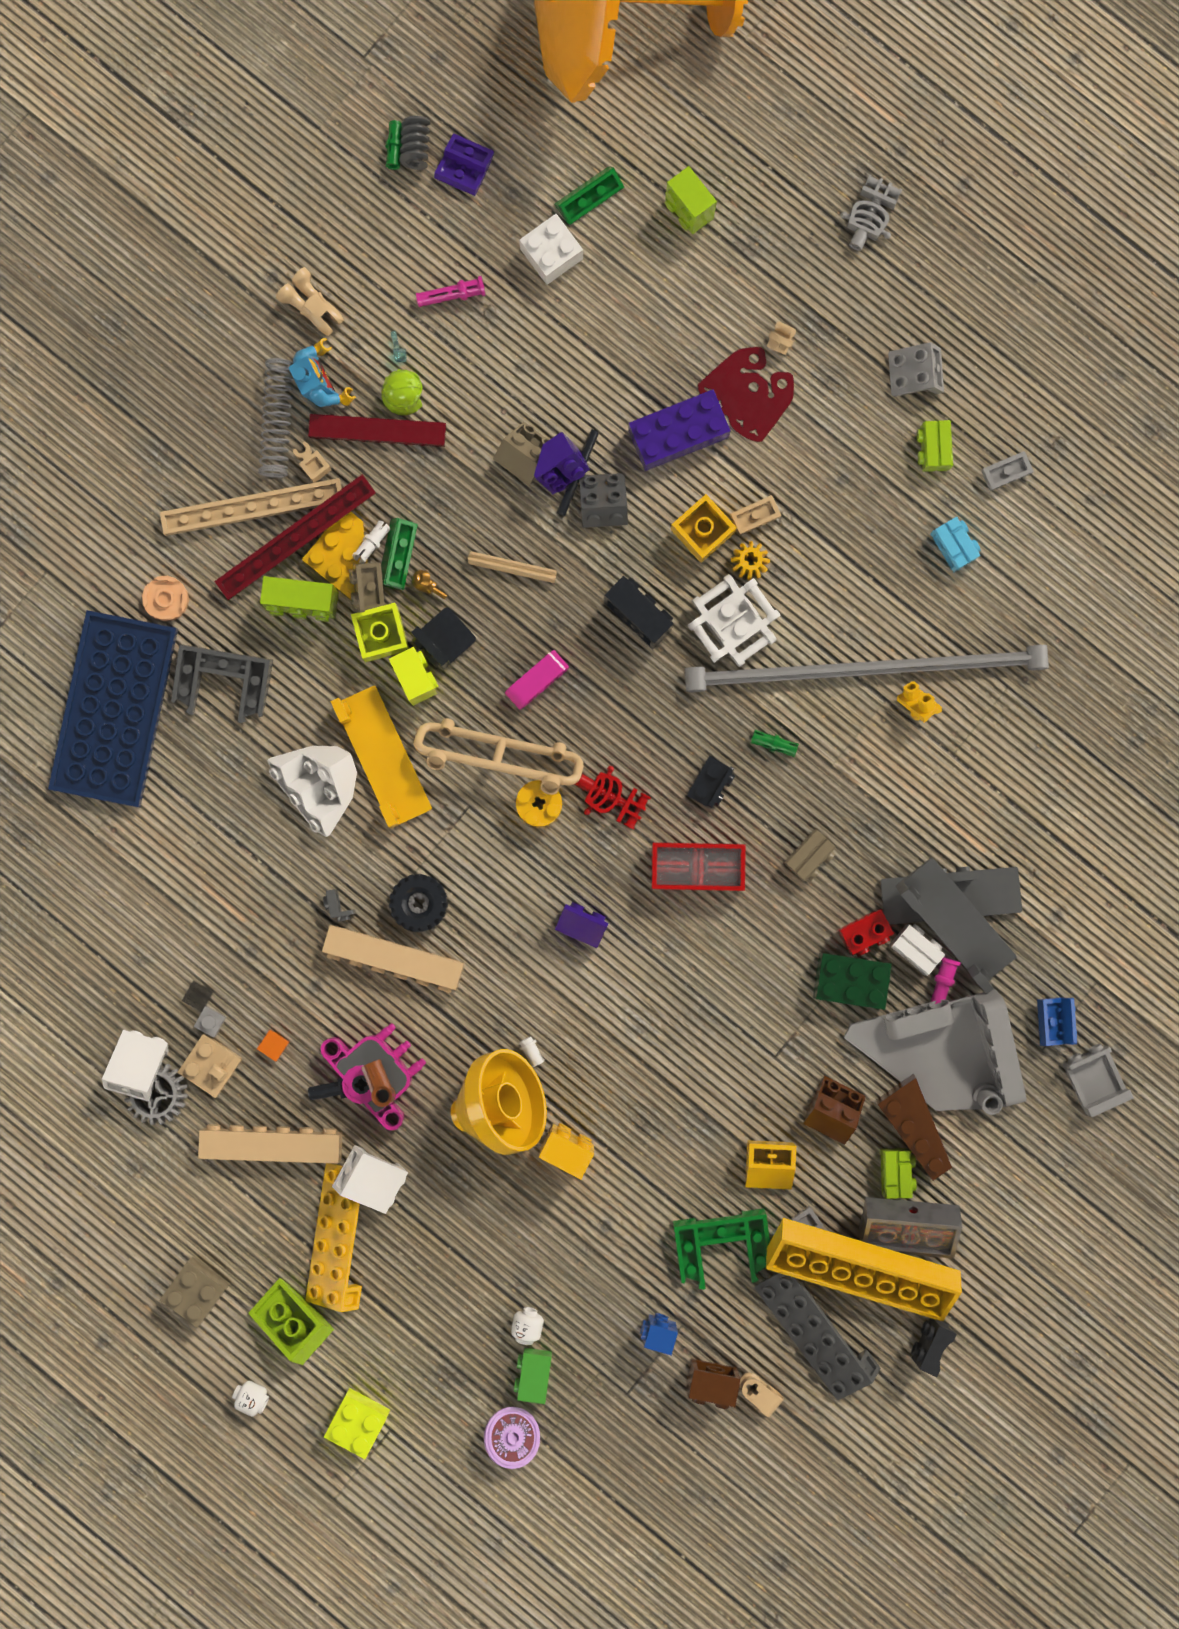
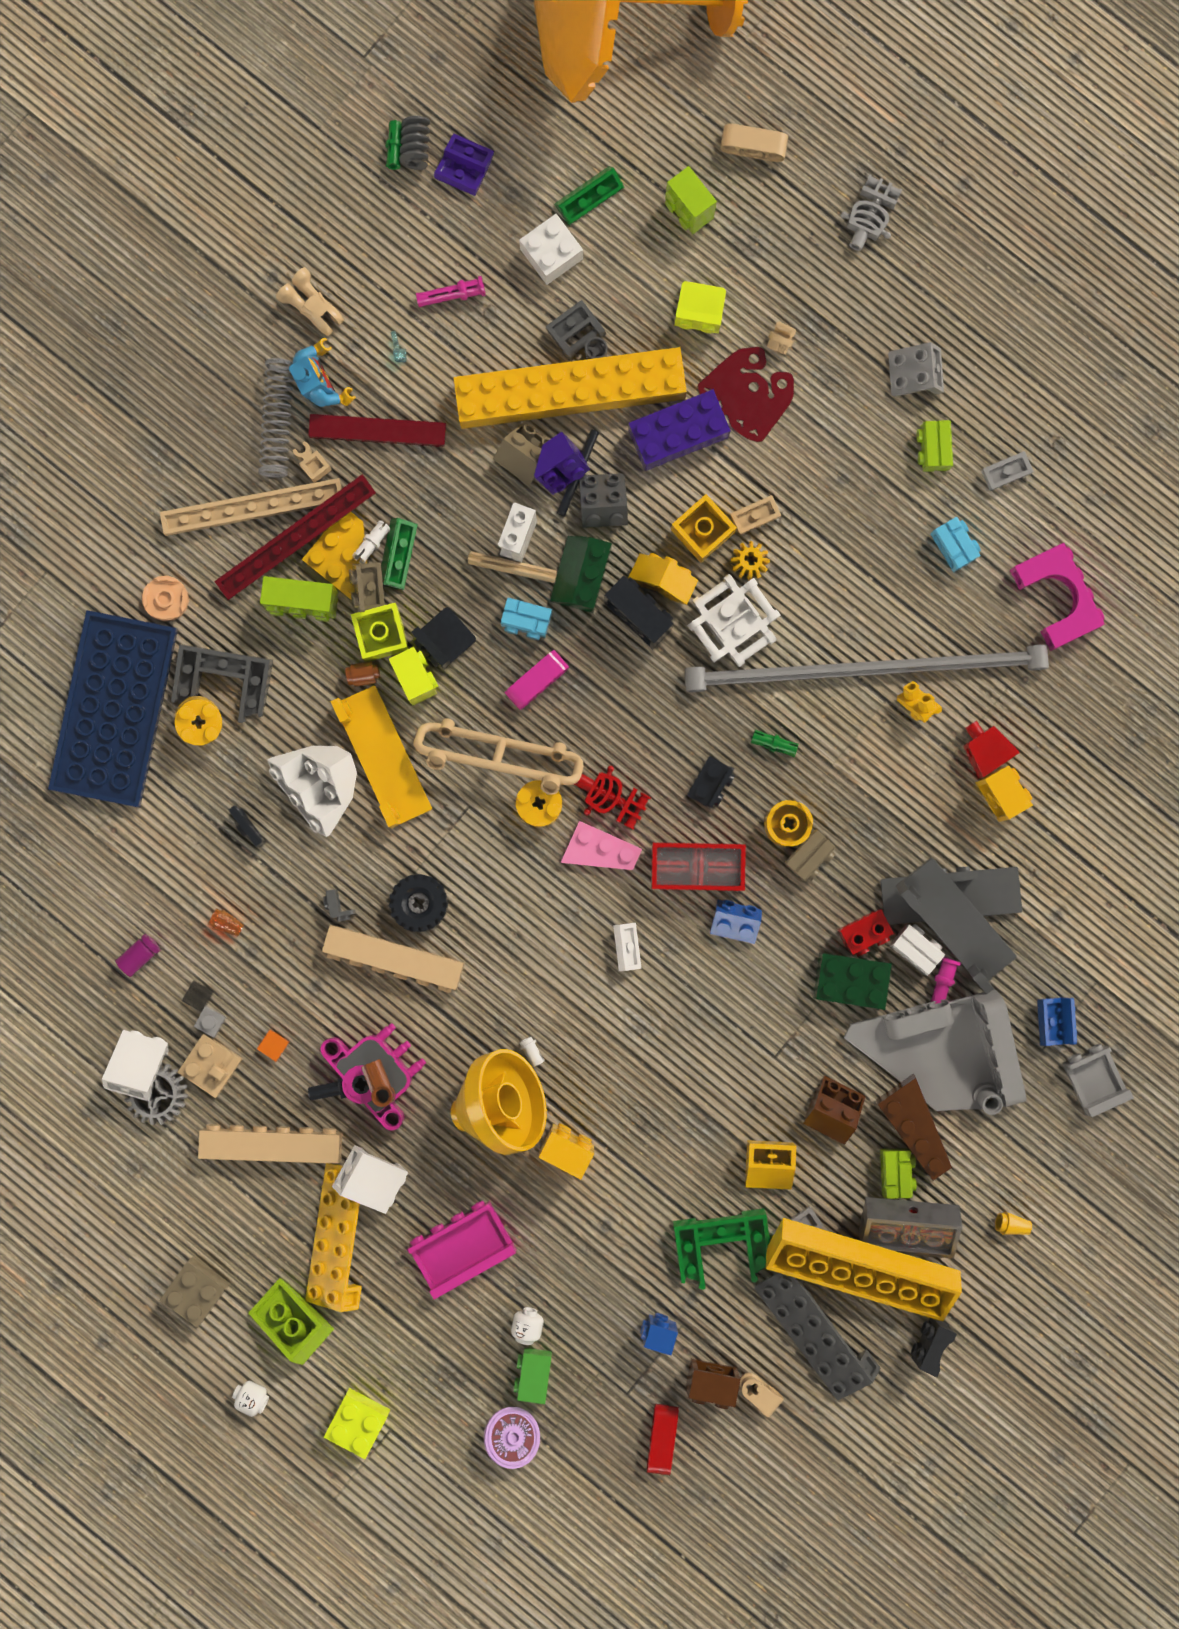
(137, 955): none -> magenta piece
(187, 712): none -> yellow brick
(226, 923): none -> clear orange cone
(246, 827): none -> black plate
(362, 673): none -> dark orange brick
(402, 392): lime helmet -> none
(422, 582): pearl gold piece -> none
(461, 1248): none -> dark pink panel
(517, 532): none -> white panel
(526, 618): none -> medium azure brick
(570, 388): none -> yellow brick
(572, 323): none -> dark grey plate
(581, 572): none -> dark green slope
(582, 925): dark purple slope -> none
(596, 346): none -> dark grey wheel
(596, 848): none -> bright pink wing
(627, 947): none -> white plate
(662, 1439): none -> red beam
(664, 576): none -> yellow brick
(700, 307): none -> neon yellow bracket
(736, 921): none -> bracket
(754, 142): none -> tan beam
(801, 824): none -> yellow brick
(988, 749): none -> red torso
(1004, 793): none -> yellow brick
(1012, 1225): none -> yellow cone
(1059, 565): none -> dark pink arch

